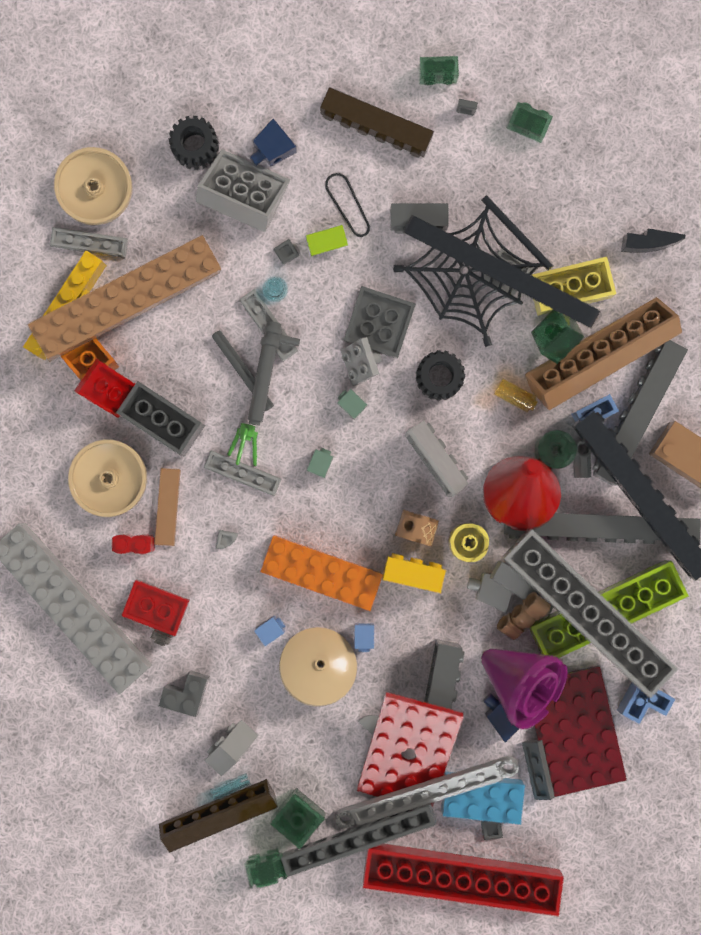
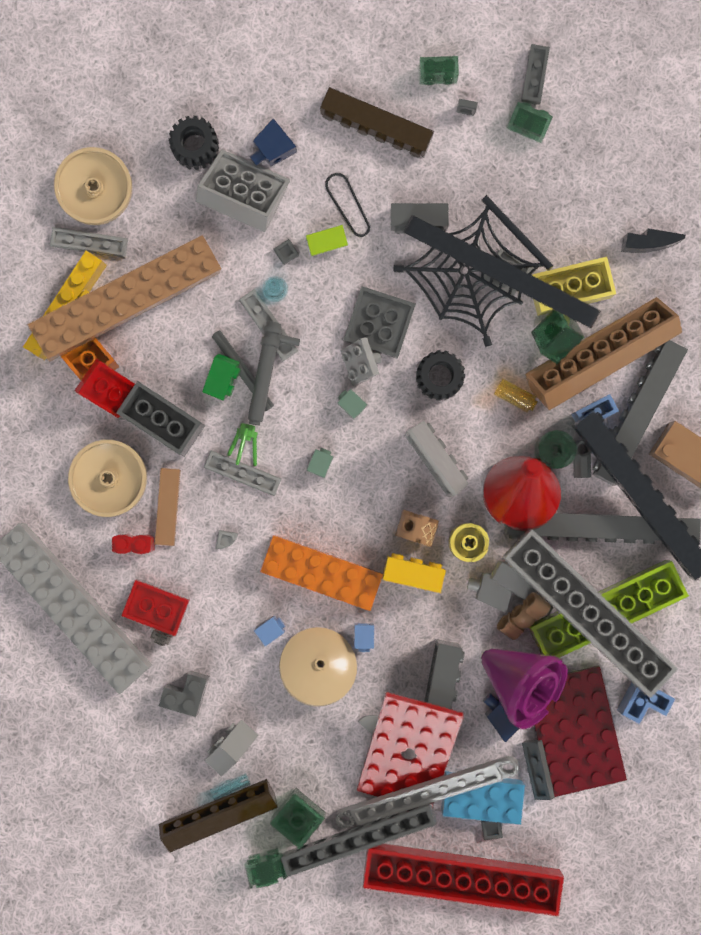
(221, 377): none -> green brick
(535, 74): none -> dark grey plate

